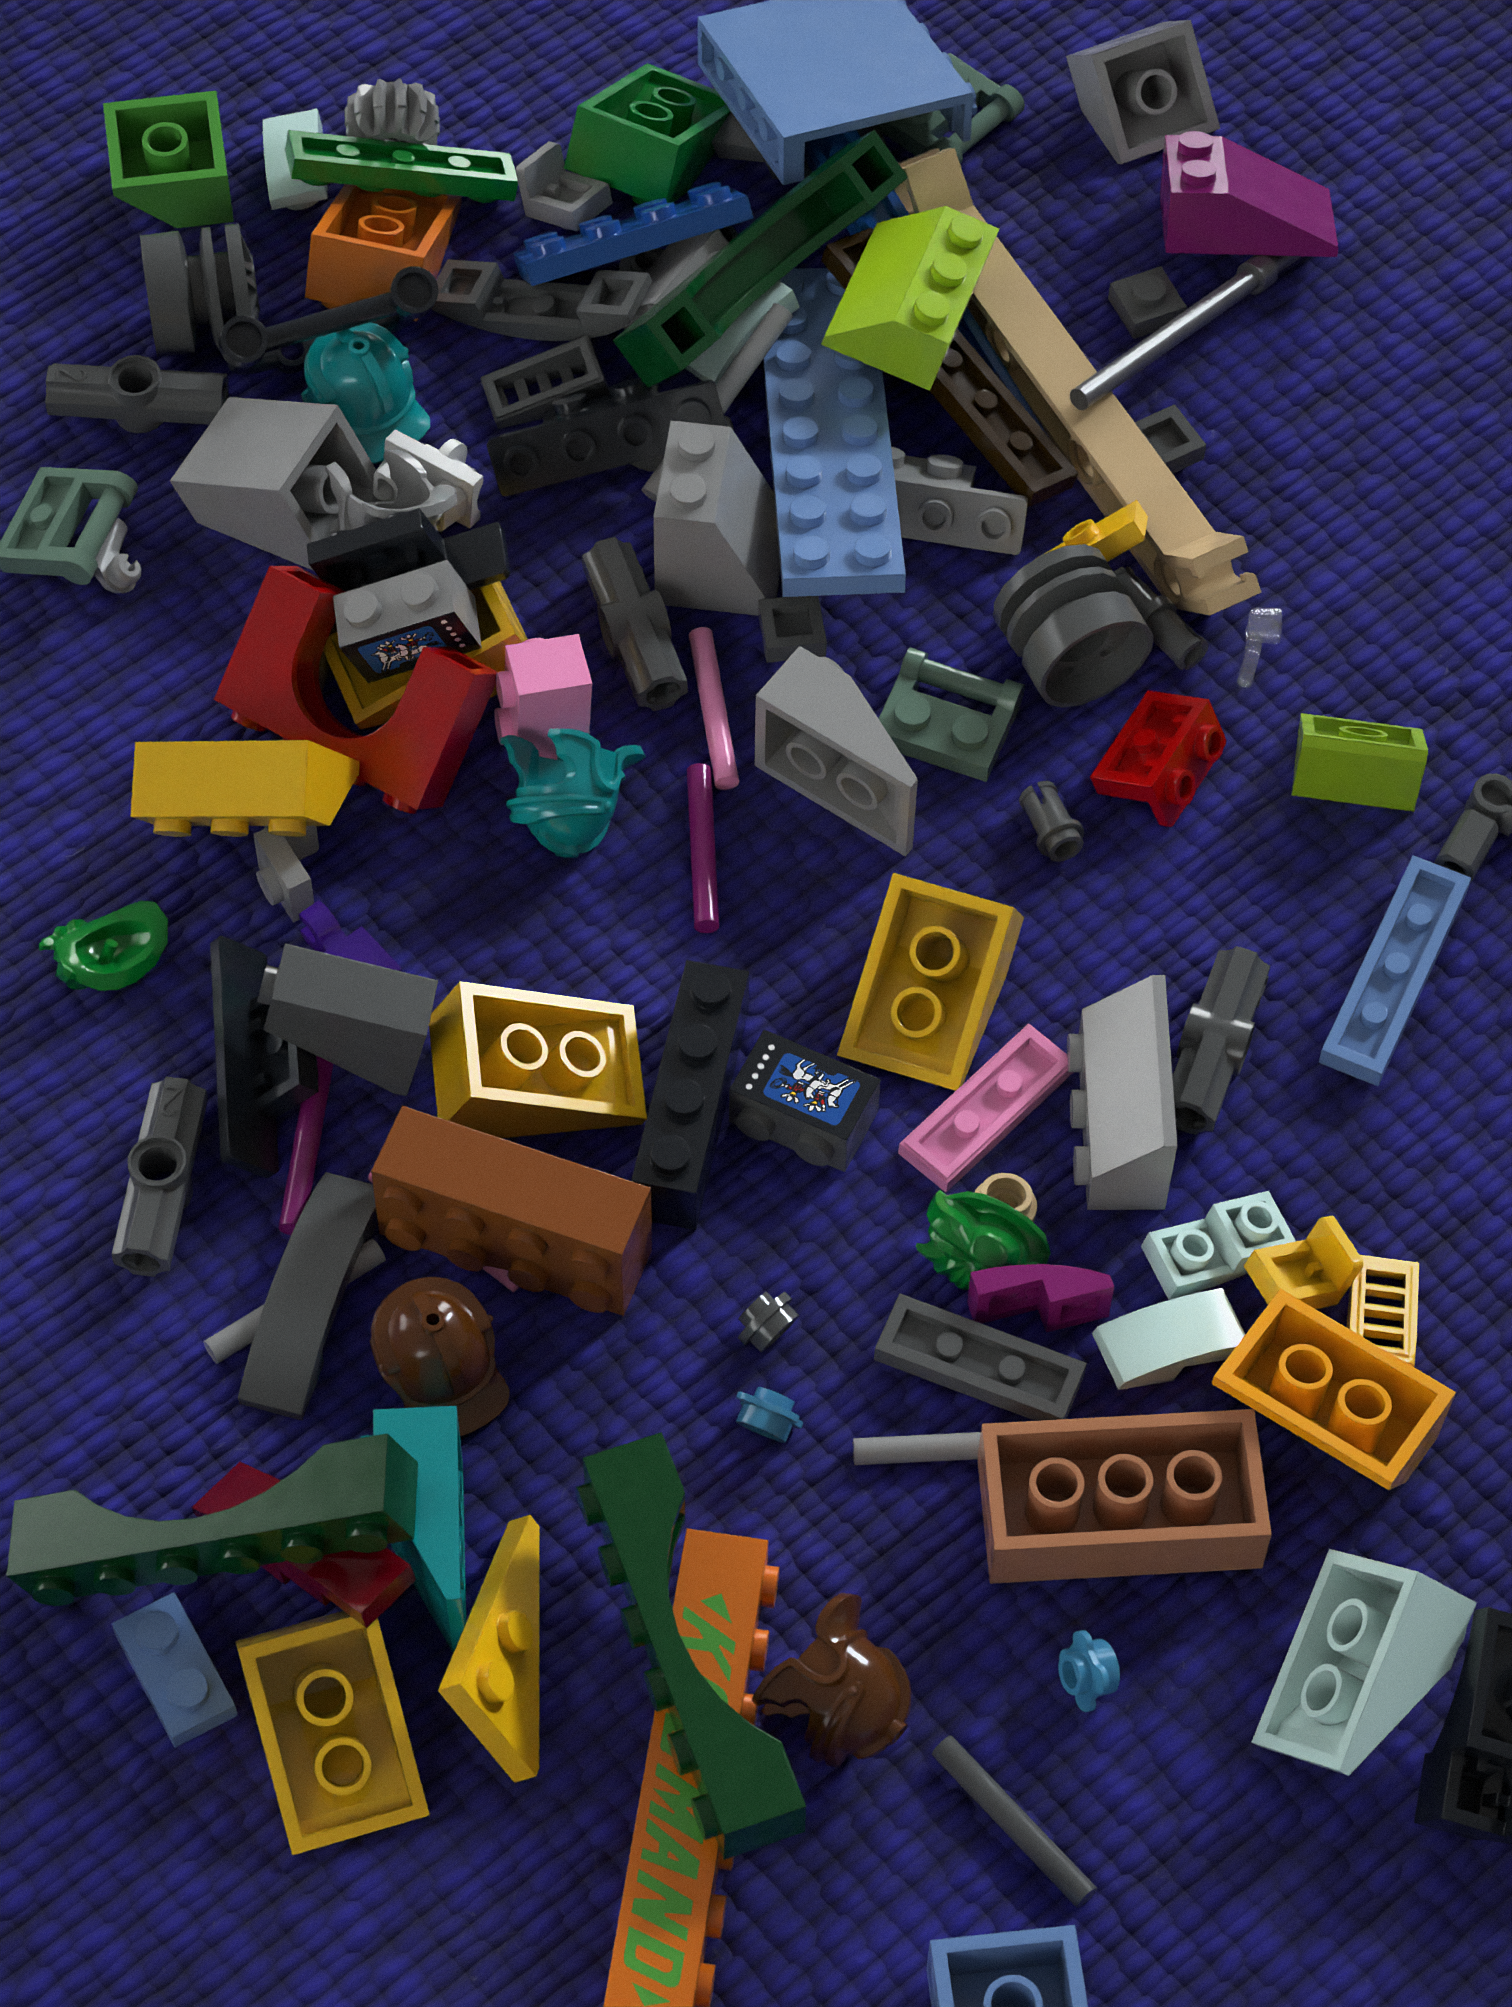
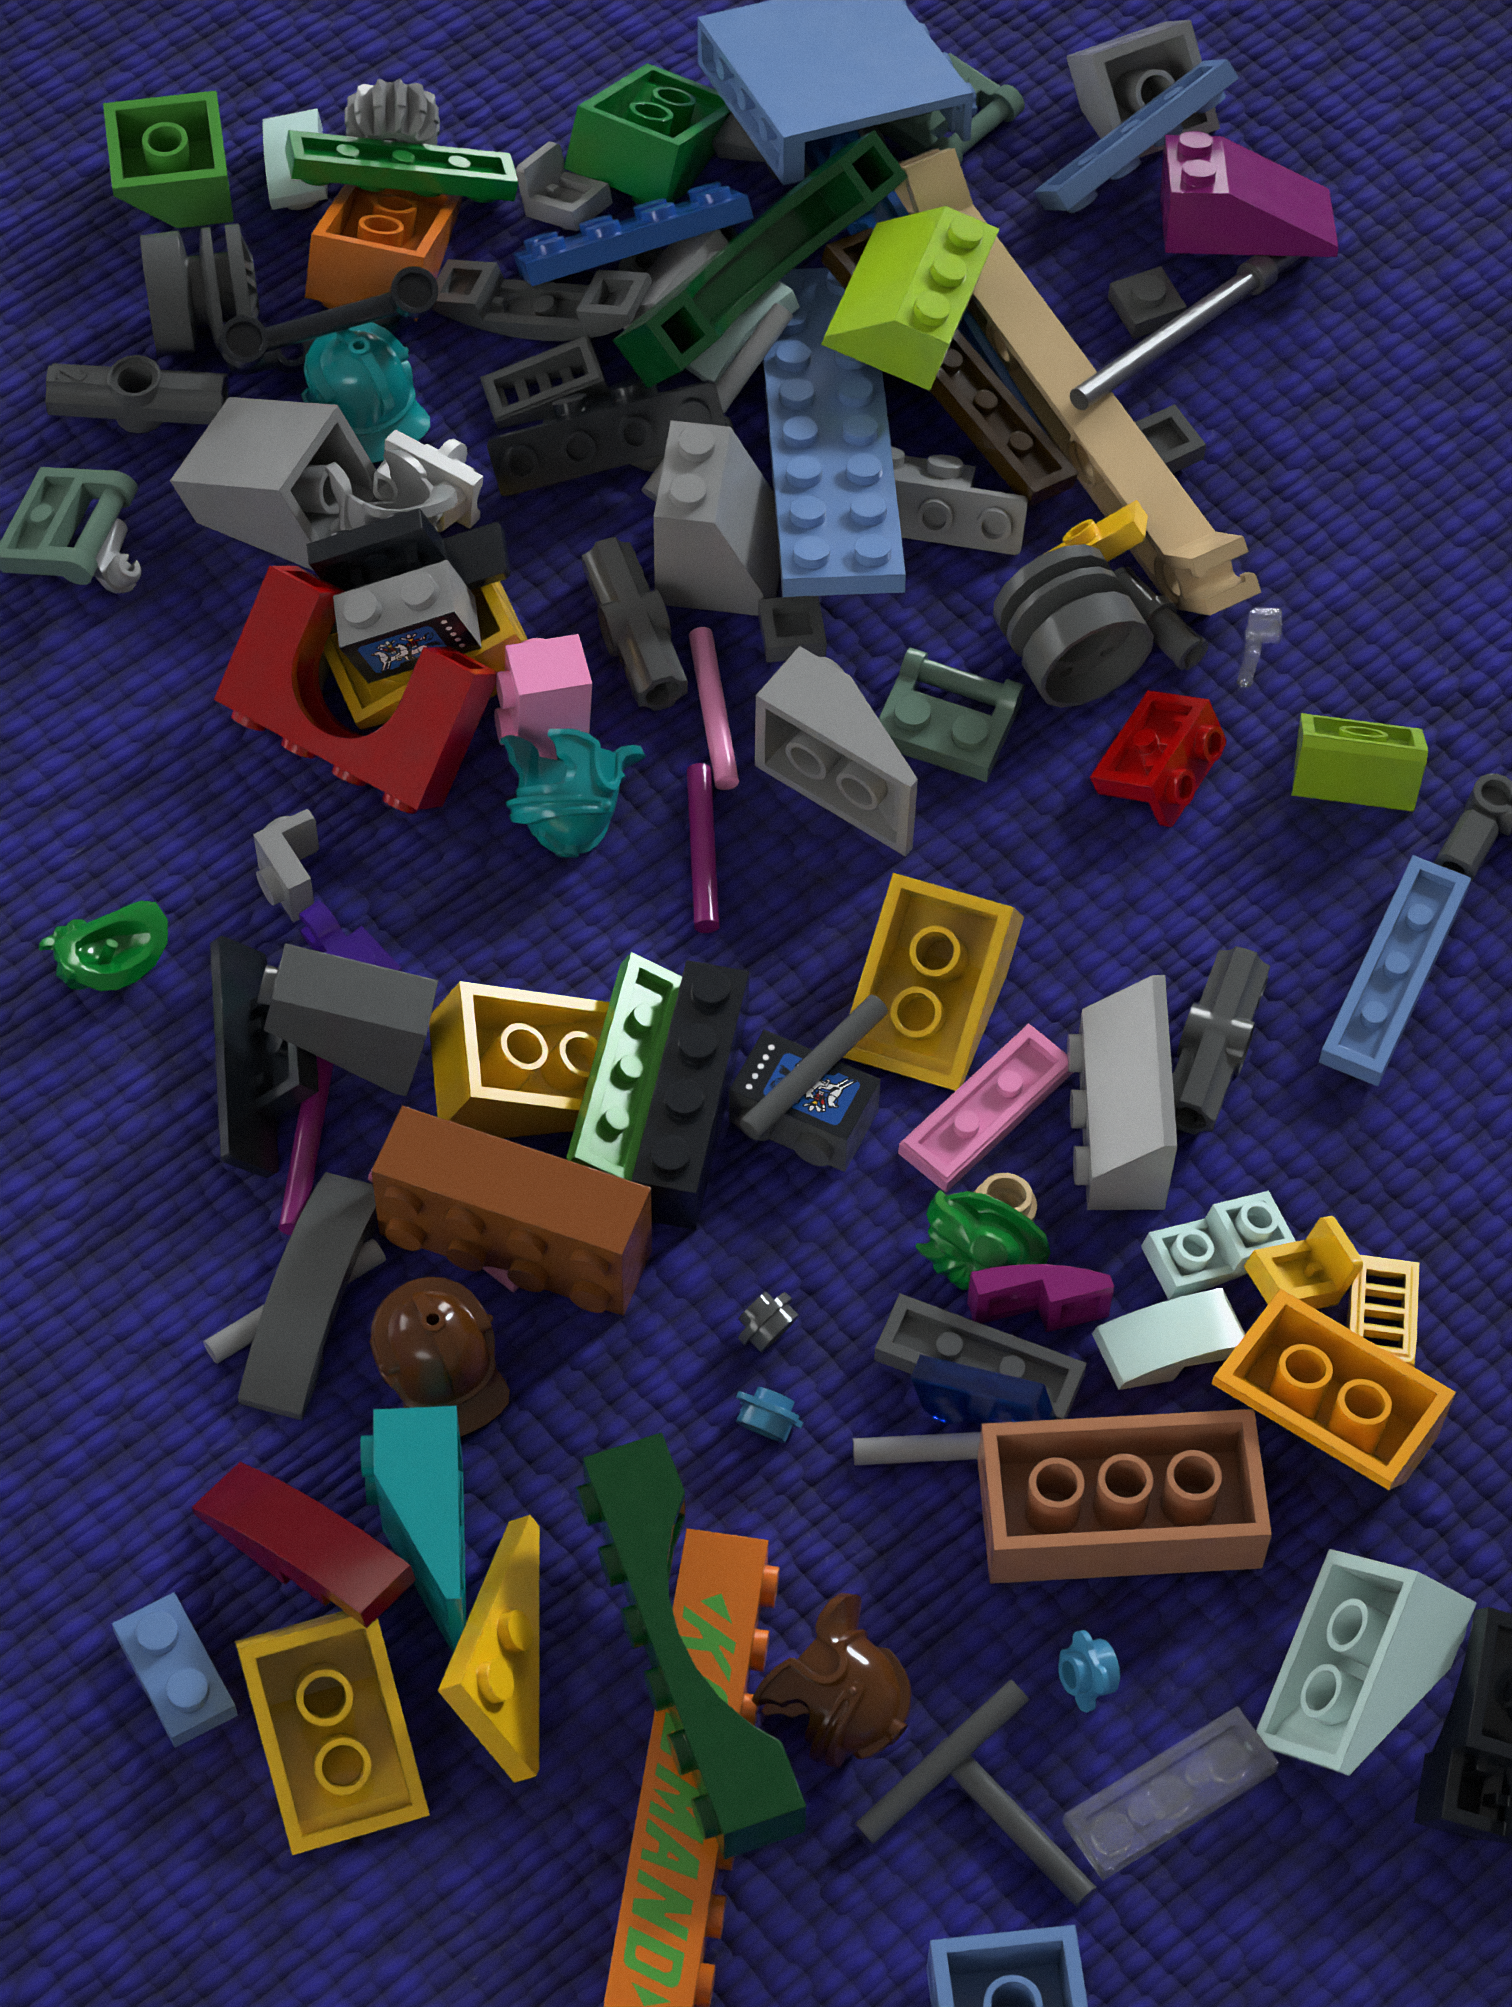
(155, 1208): dark grey piece -> none
(239, 786): yellow slope -> none
(338, 1501): dark green arch -> none
(625, 1068): none -> bright green plate
(813, 1067): none -> dark grey bar
(941, 1761): none -> dark grey bar
(976, 1395): none -> clear blue plate
(1057, 833): dark grey pin -> none
(1119, 150): none -> medium blue plate
(1170, 1793): none -> clear plate

